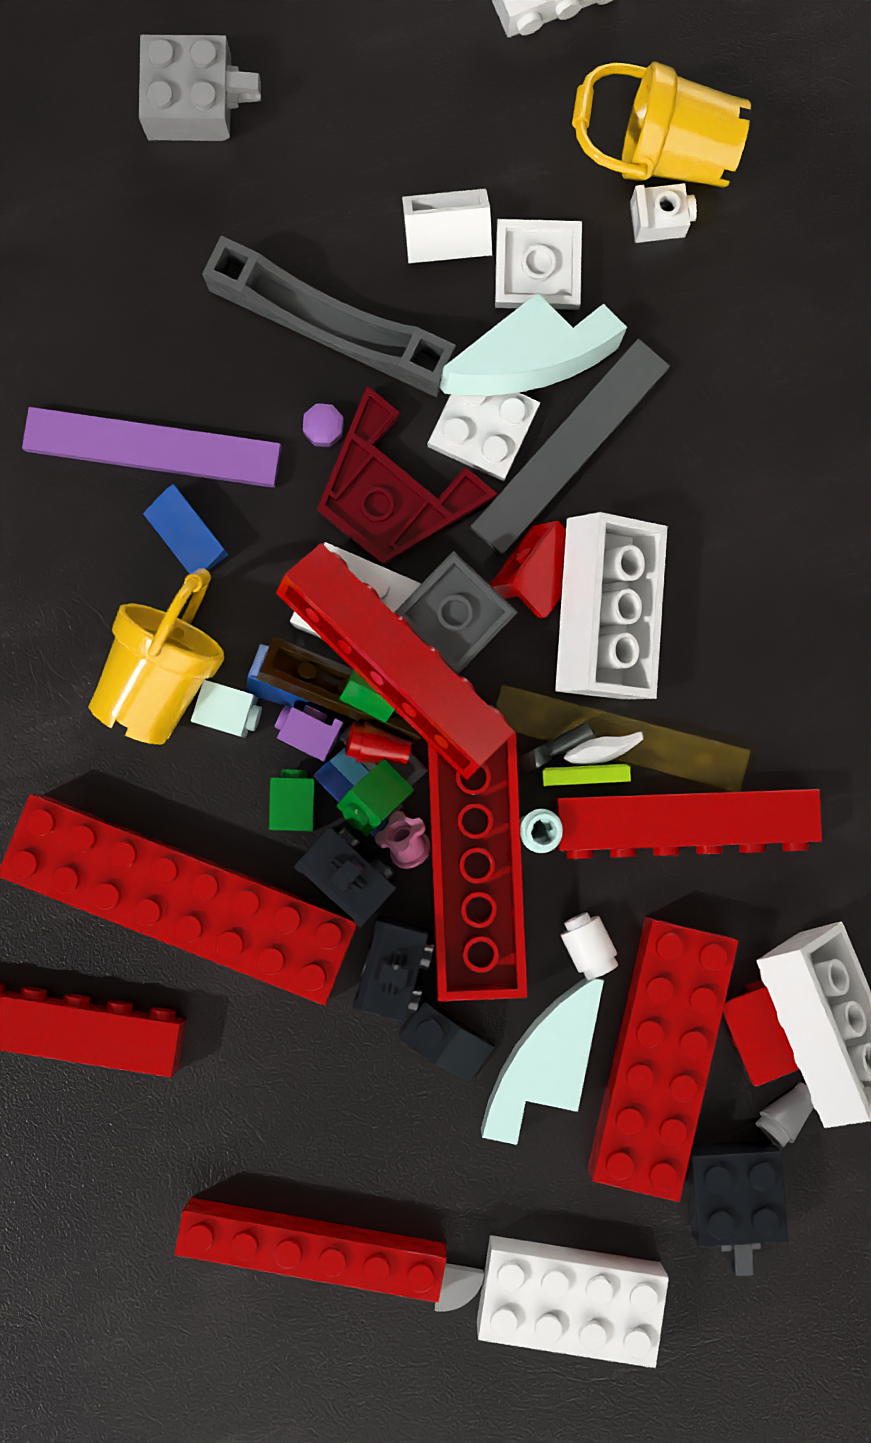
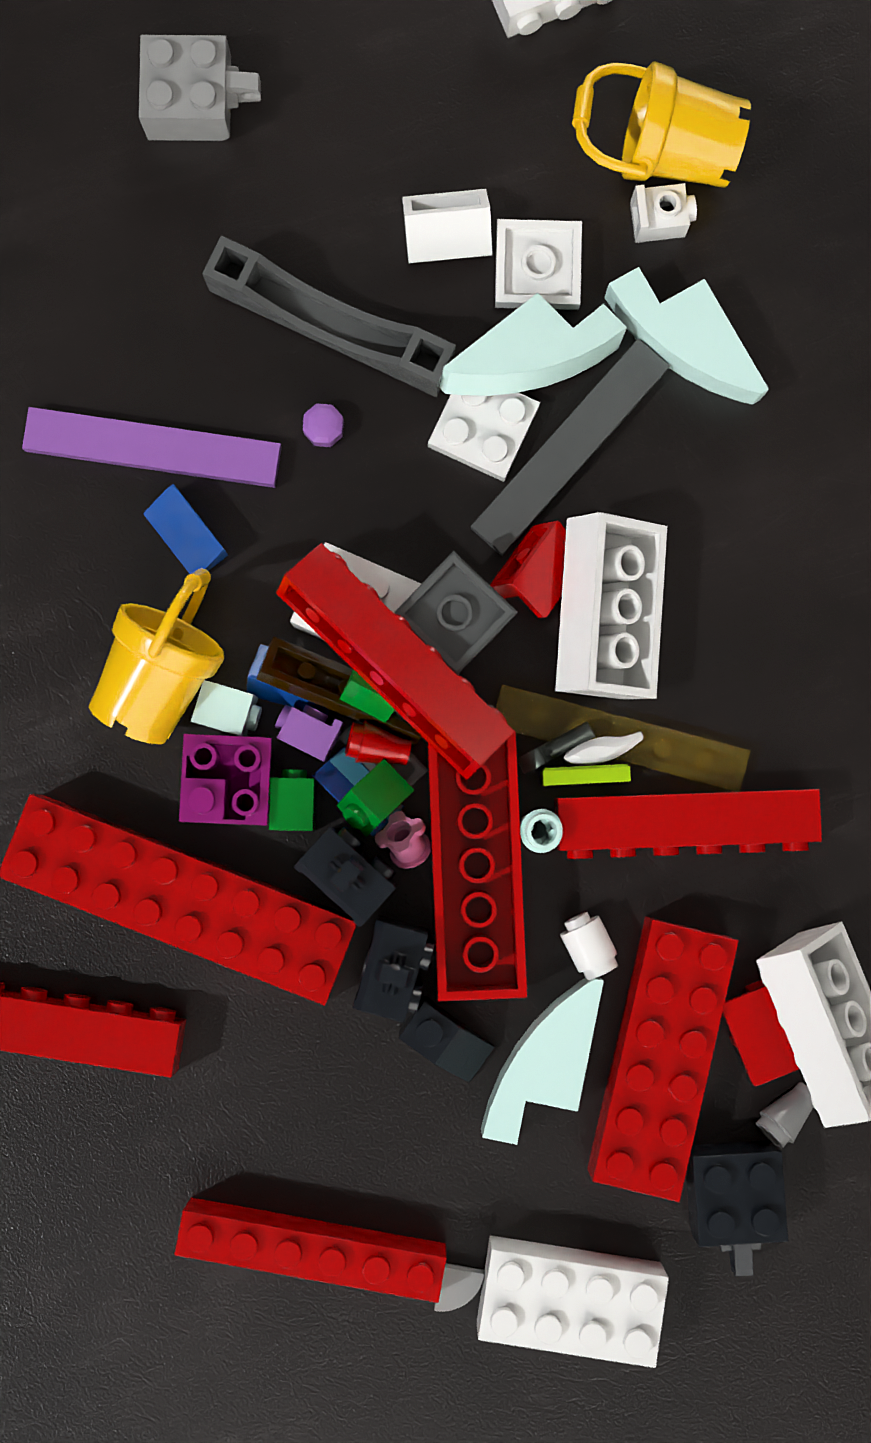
(225, 779): none -> magenta slope
(379, 501): dark red wing -> none
(688, 335): none -> light aqua slope

